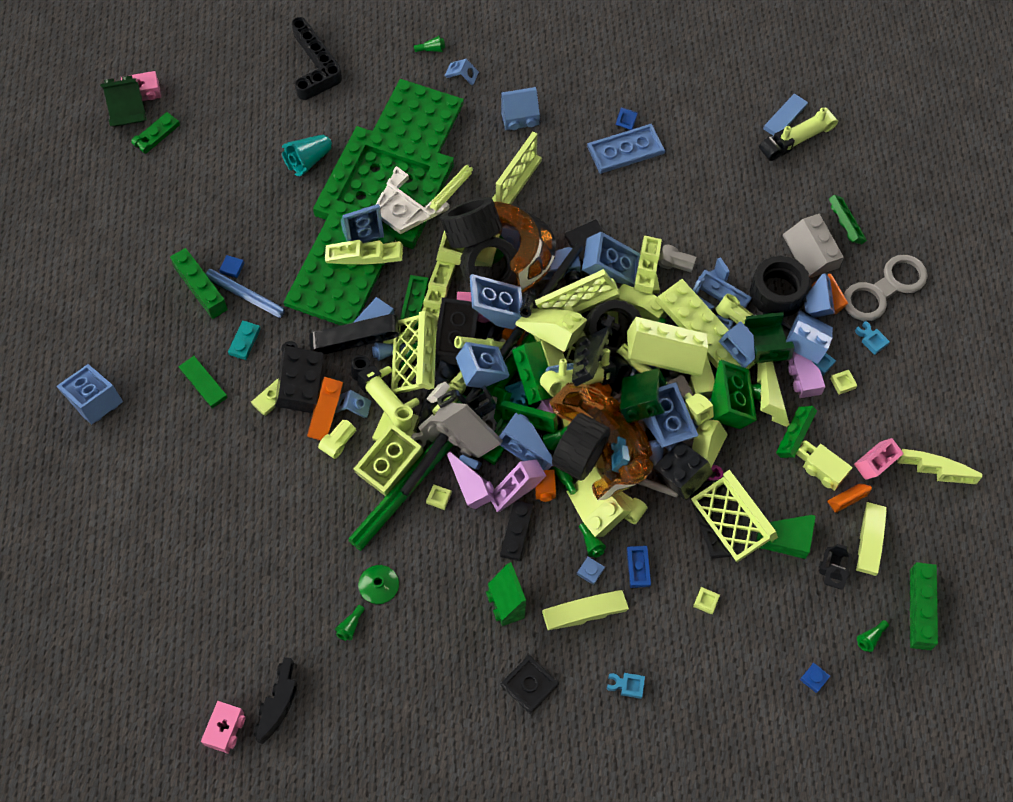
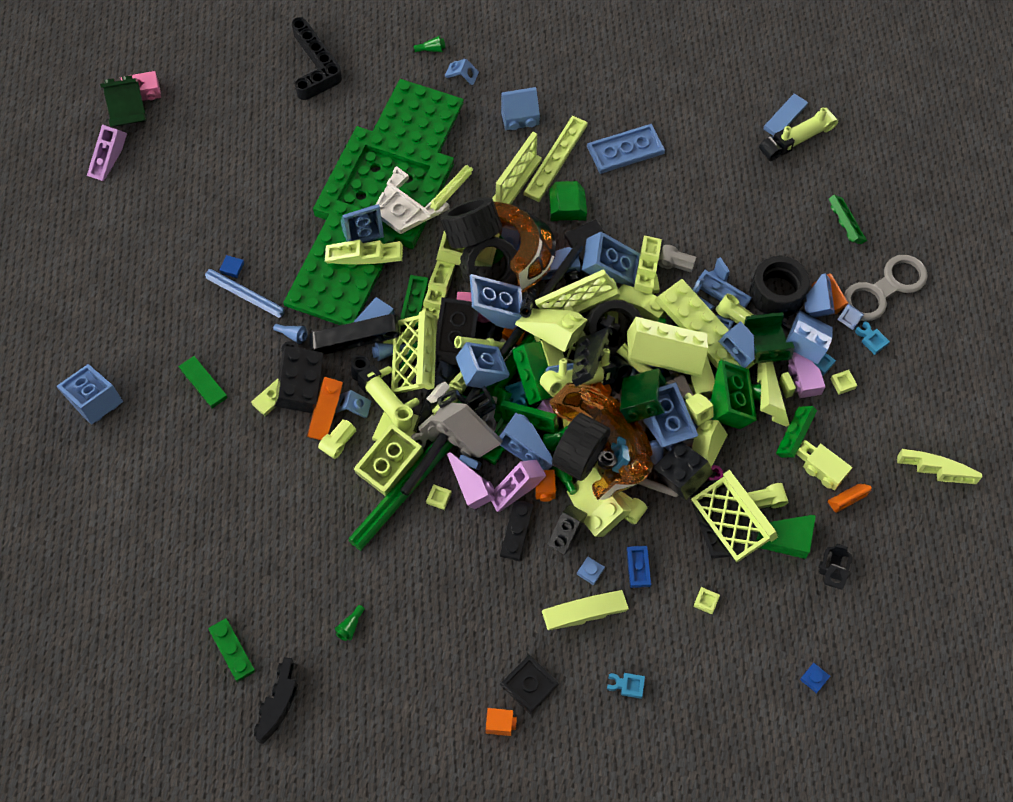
(106, 152): none -> lavender slope
(155, 133): green plate -> none
(199, 283): green brick -> none
(223, 715): bright pink brick -> none
(231, 650): none -> green plate
(244, 340): teal plate -> none
(295, 333): none -> medium blue cone
(305, 153): teal cone -> none
(378, 593): green dish -> none
(500, 722): none -> orange brick
(506, 596): green slope -> none
(555, 158): none -> yellowish green tile
(567, 201): none -> green slope
(567, 529): none -> black brick
(594, 546): green cone -> none
(606, 460): none -> black plate
(626, 118): blue plate -> none
(772, 496): none -> yellowish green piece
(787, 384): none -> yellowish green tile
(814, 246): light grey slope -> none
(850, 316): none -> medium blue tile
(869, 639): green cone -> none
(871, 539): yellowish green slope -> none
(878, 459): bright pink brick -> none
(923, 606): green brick -> none

